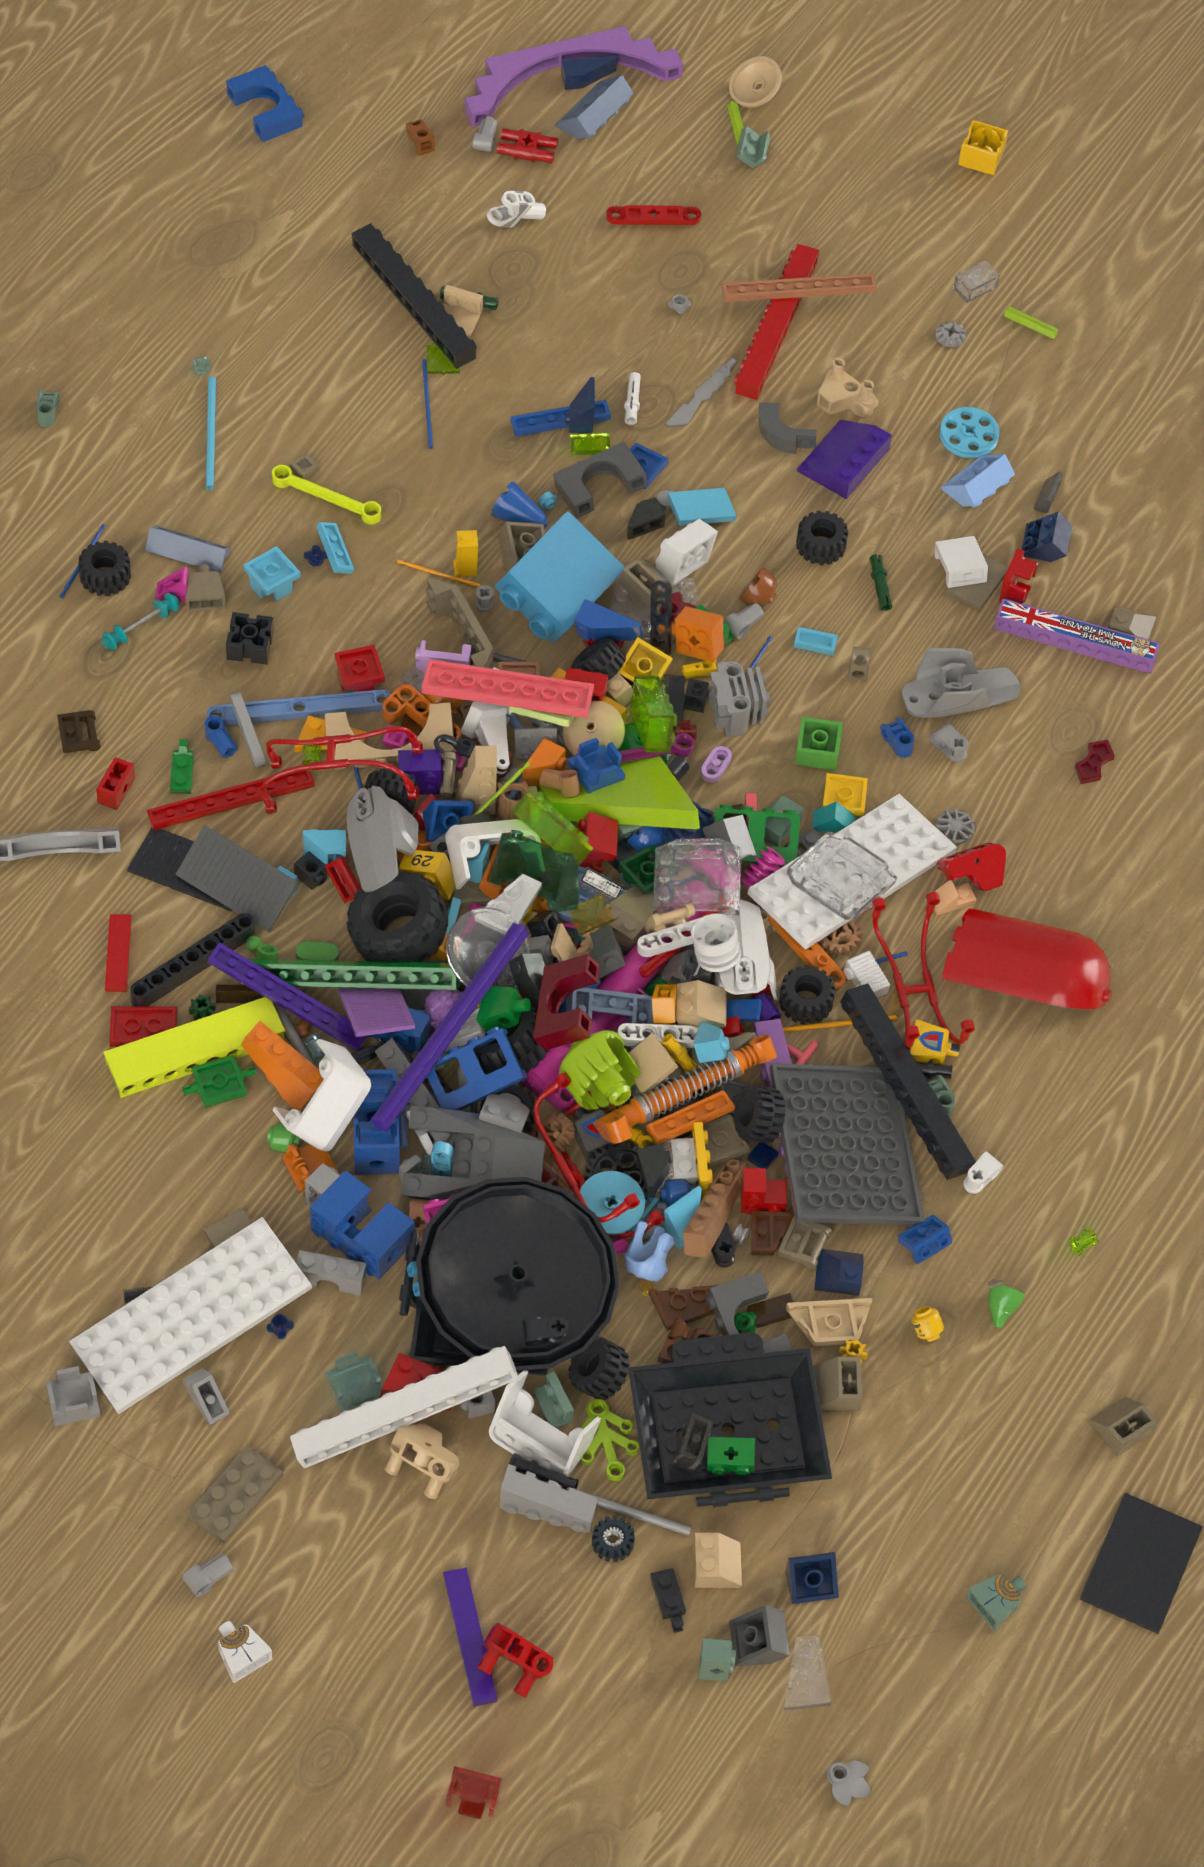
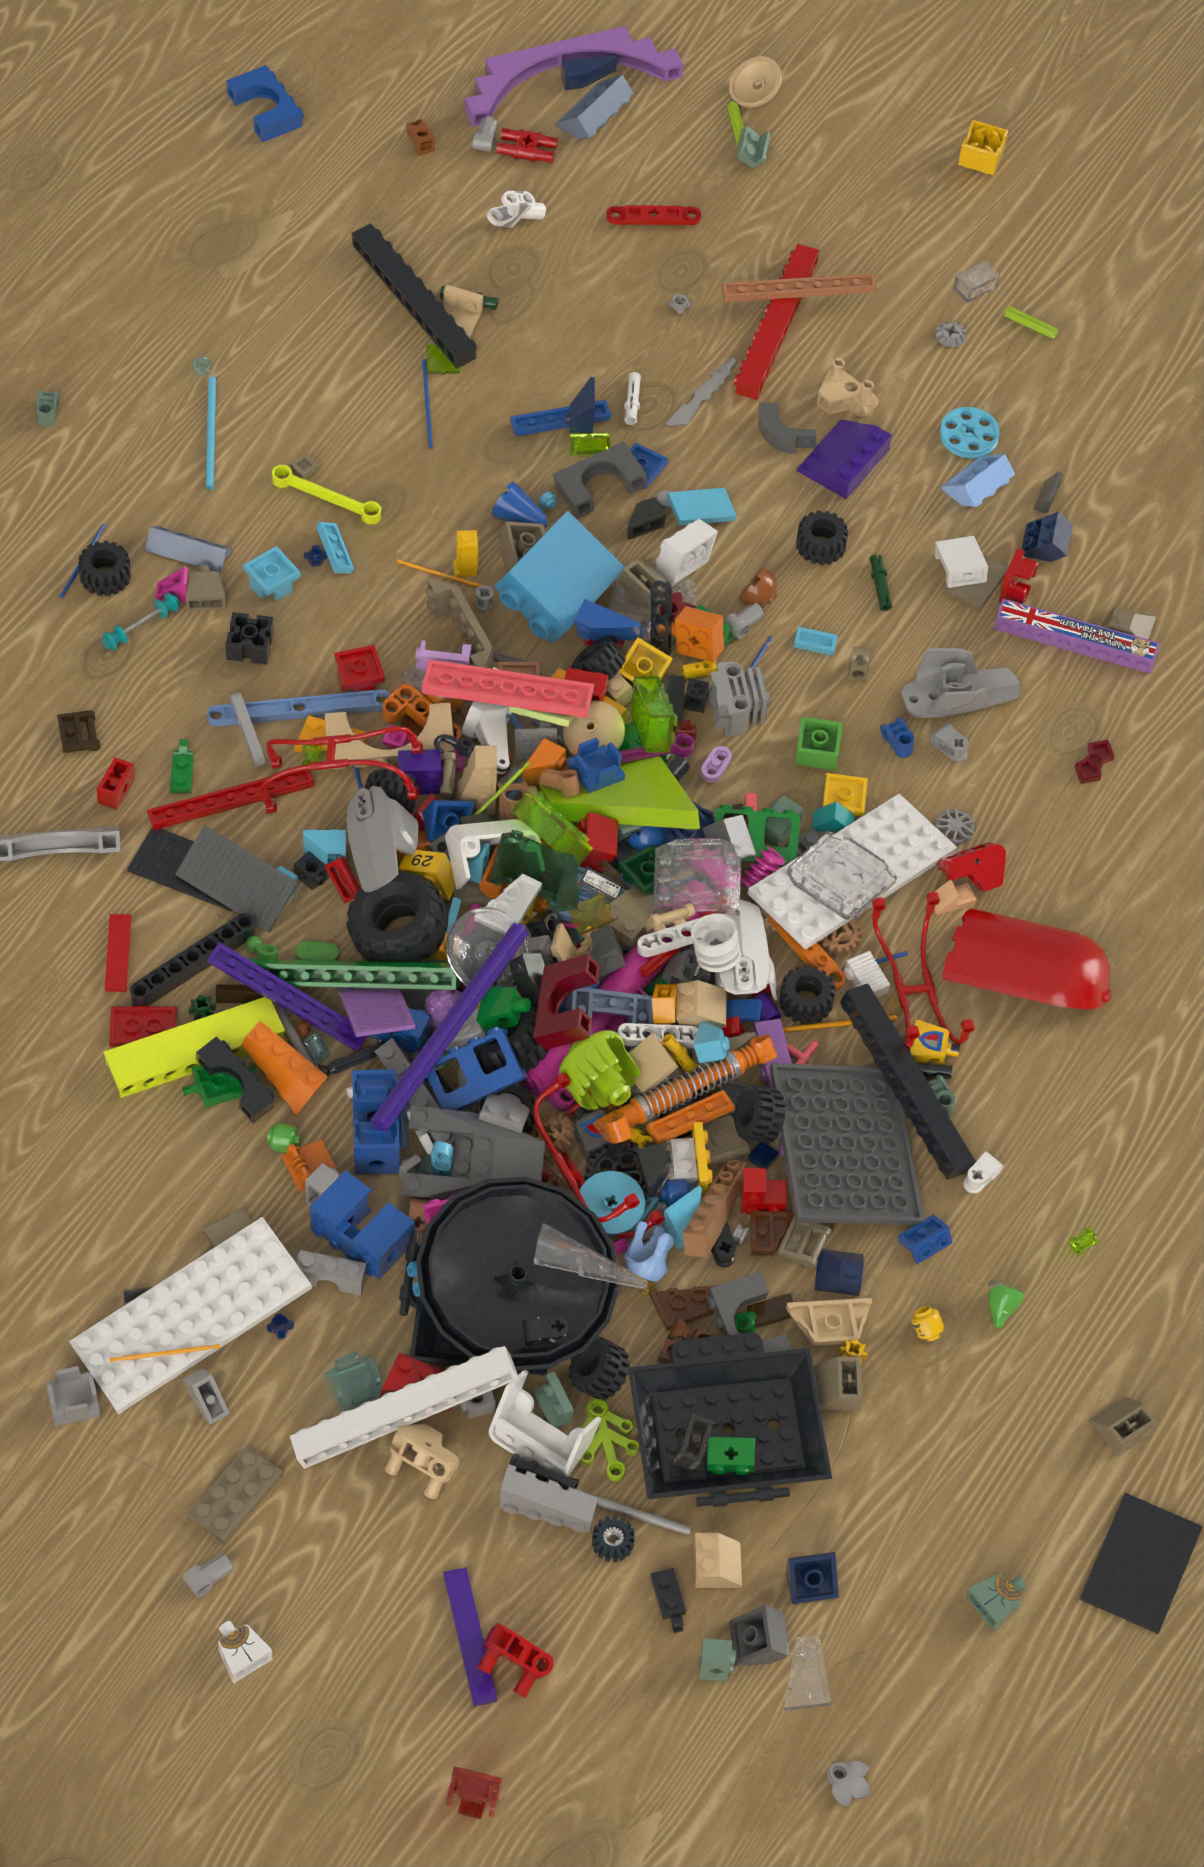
(162, 1353): none -> light orange piece
(217, 1059): none -> black arch
(219, 737): blue piece -> none
(334, 1101): white windscreen -> none
(565, 1253): none -> clear wedge

